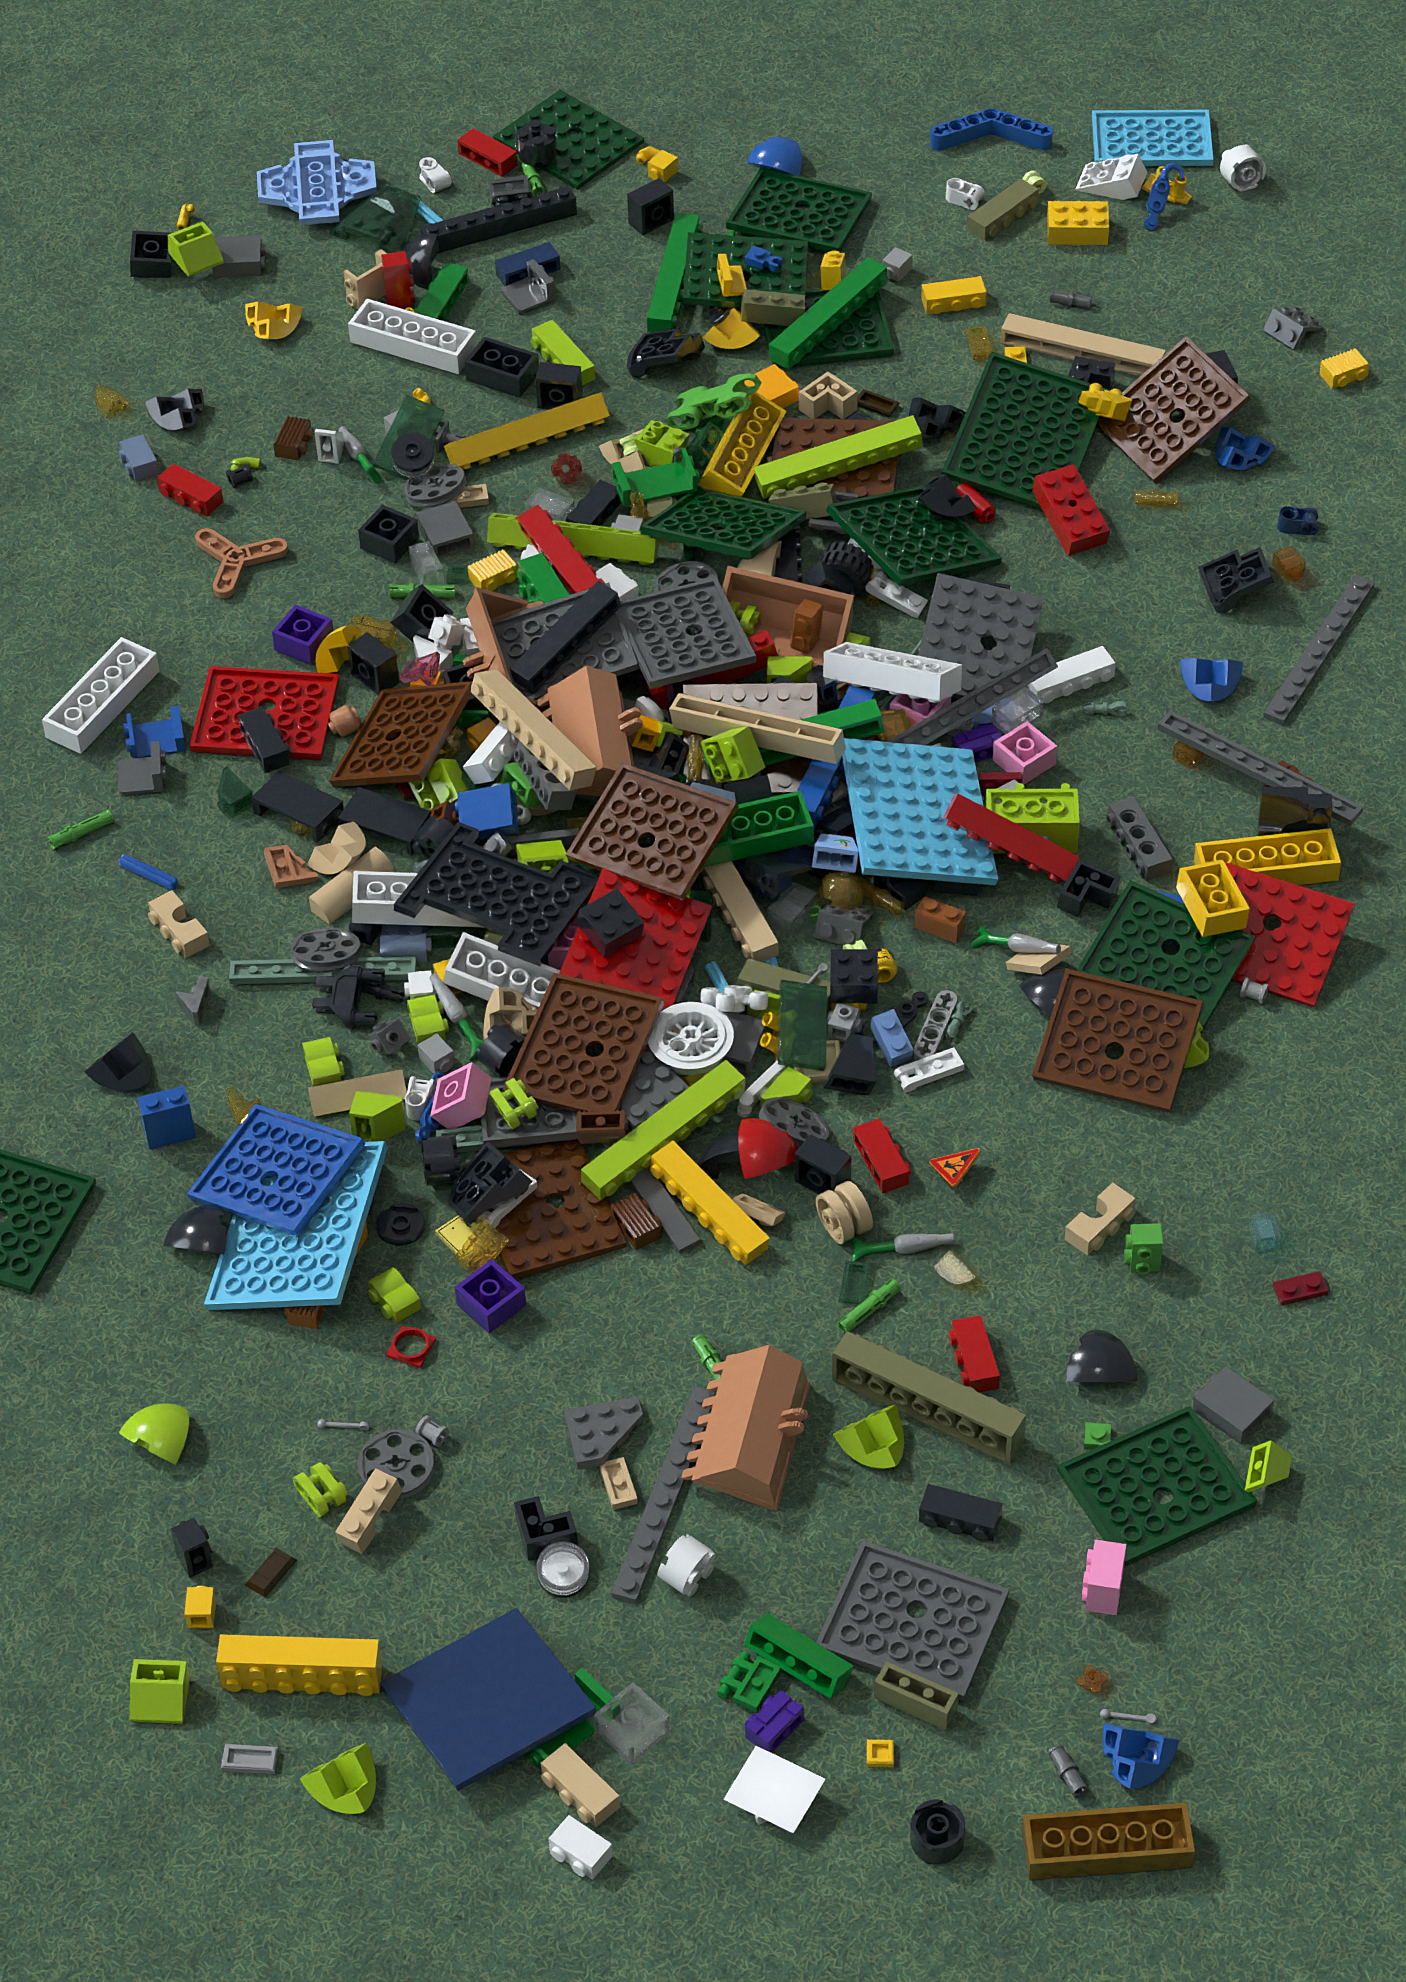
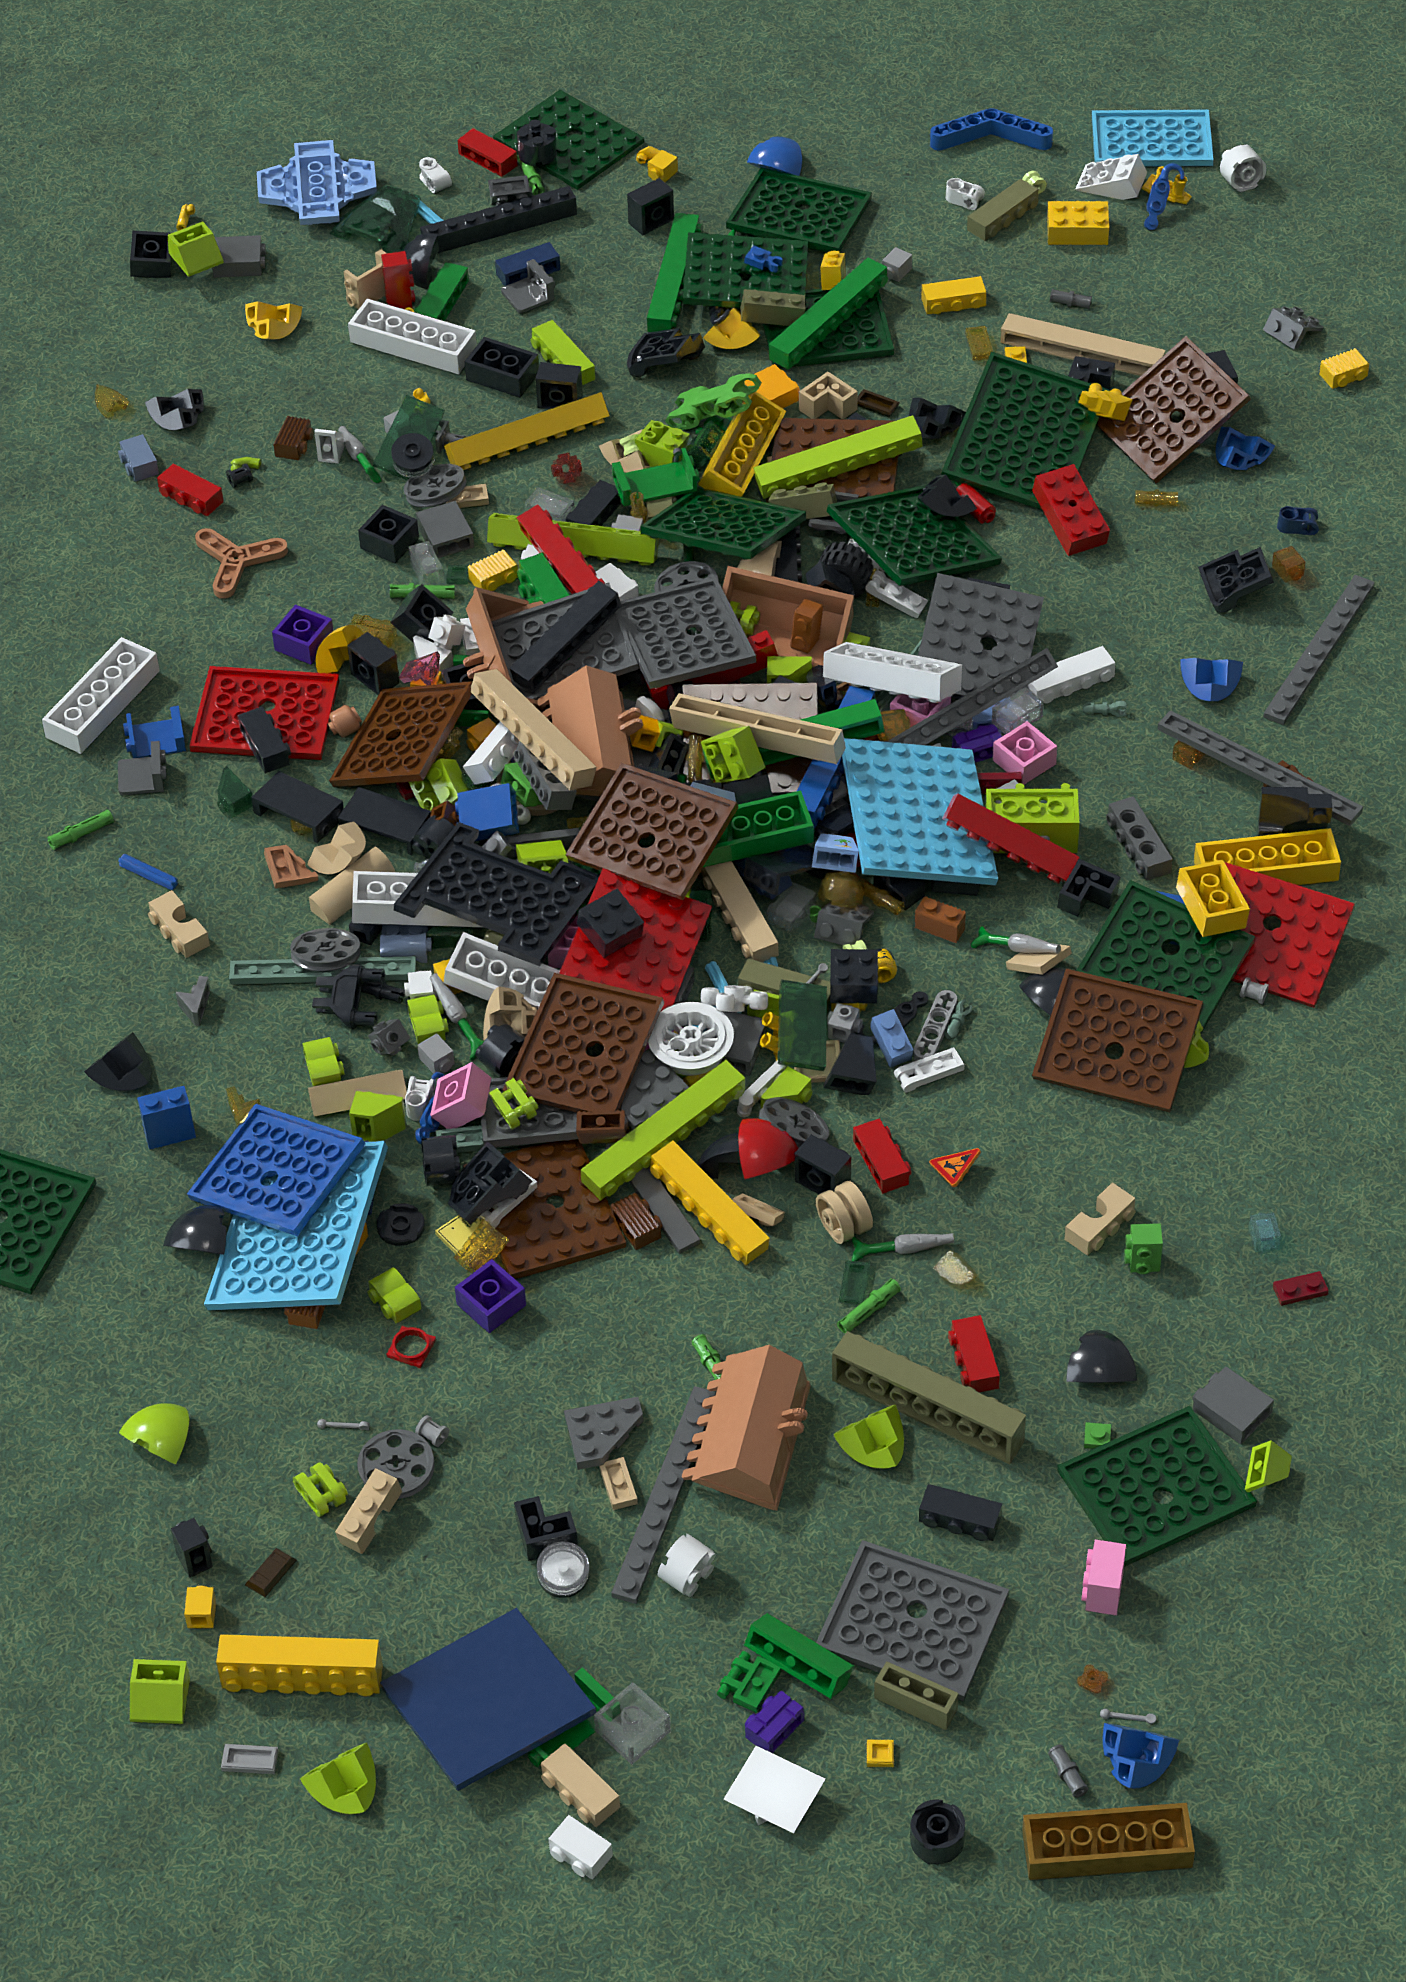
(730, 277): yellow panel -> none

